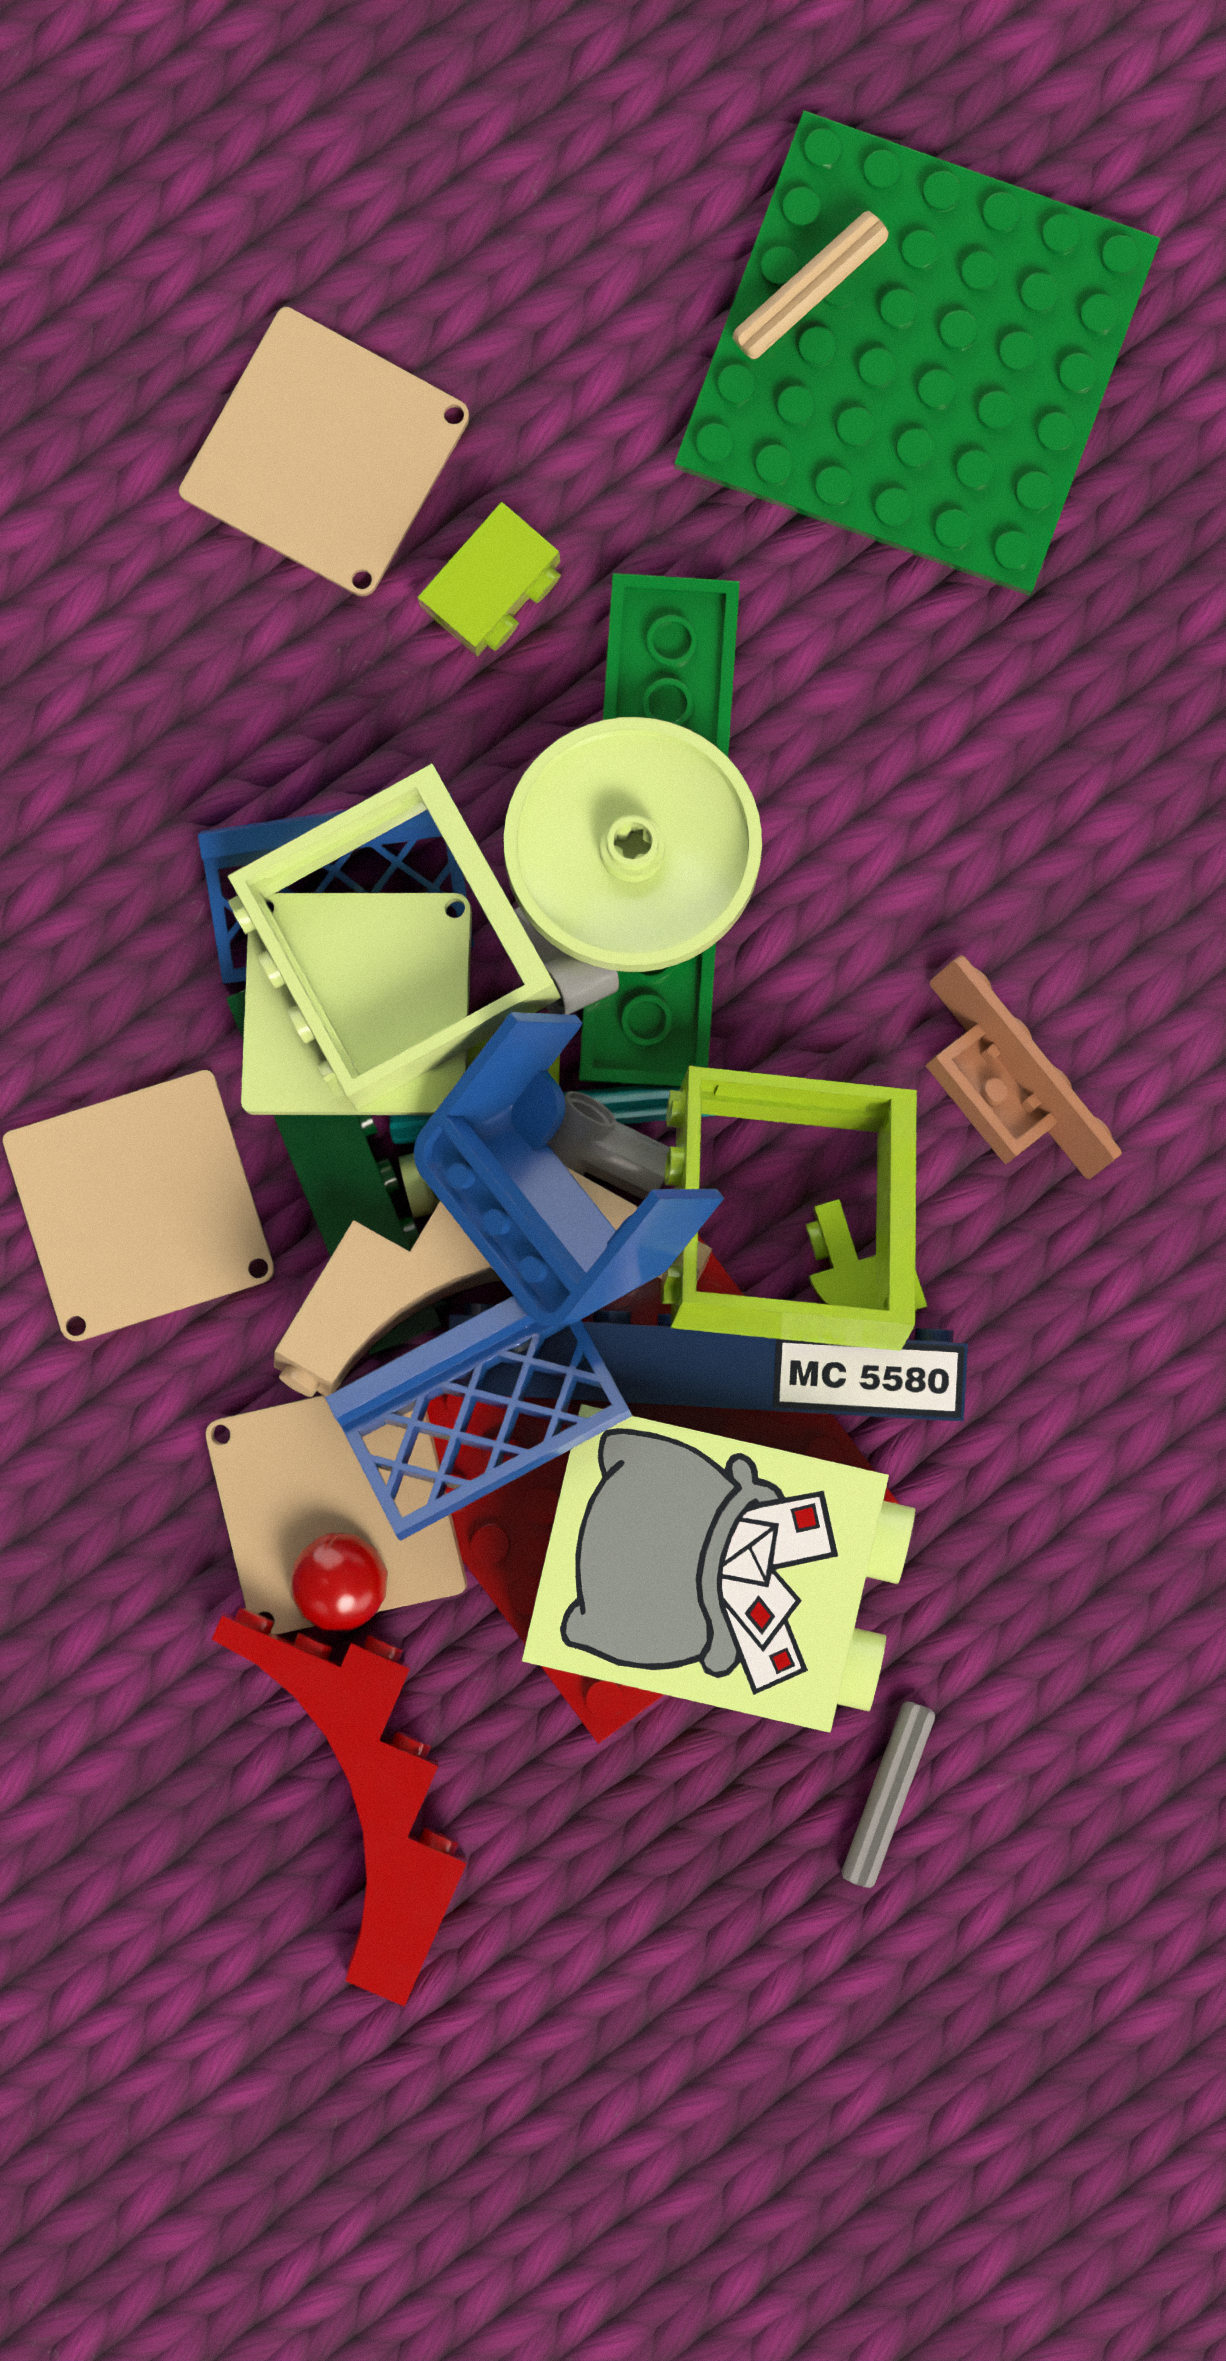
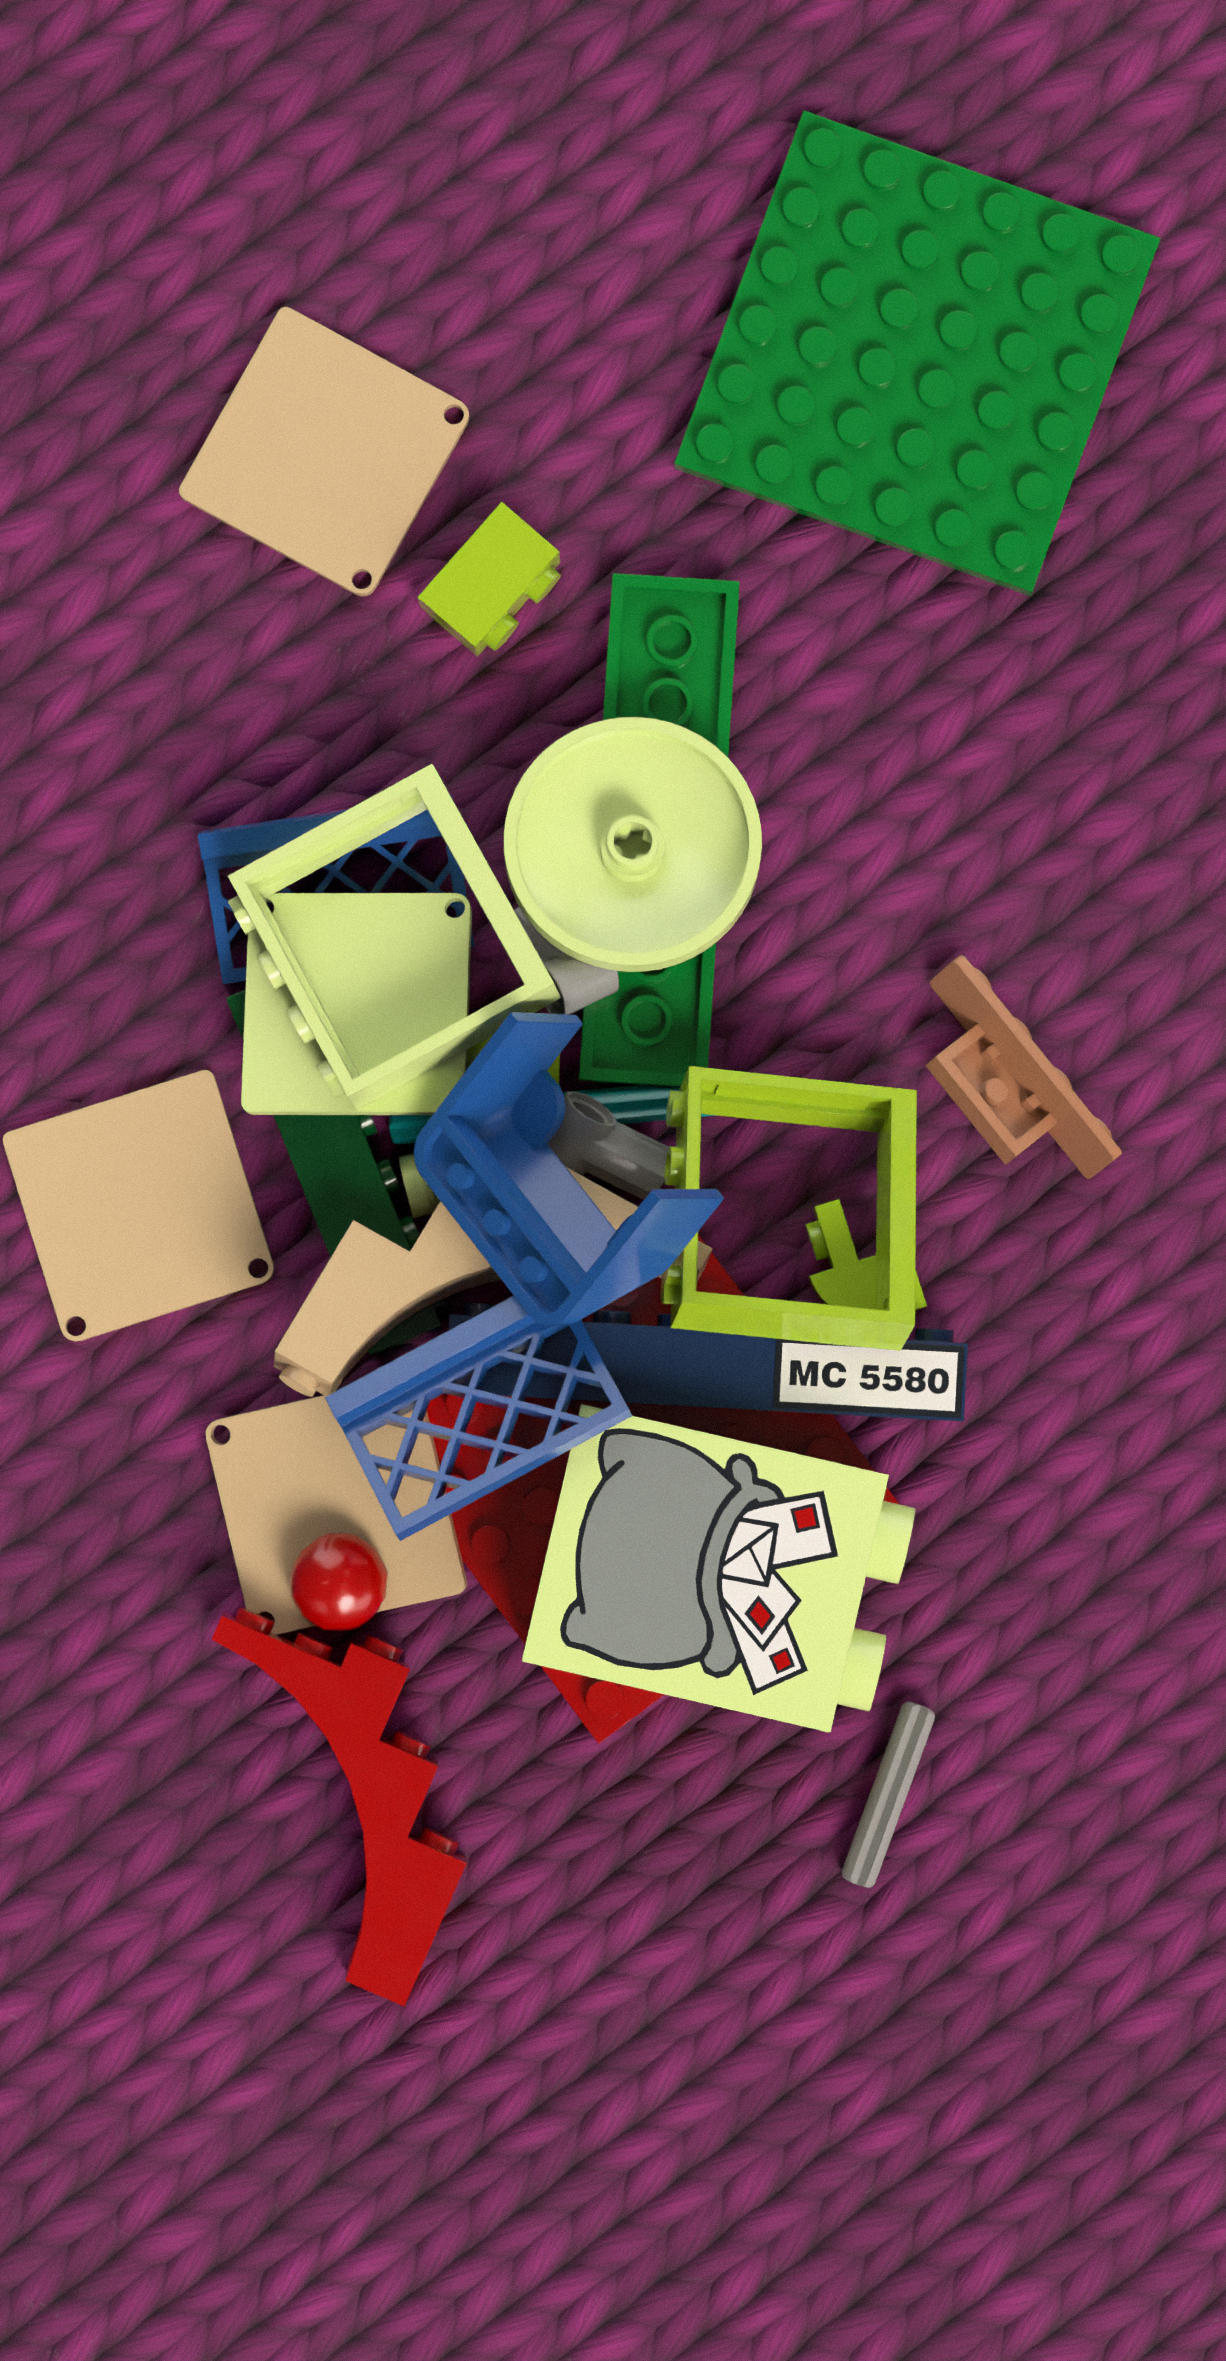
(810, 285): tan axle -> none

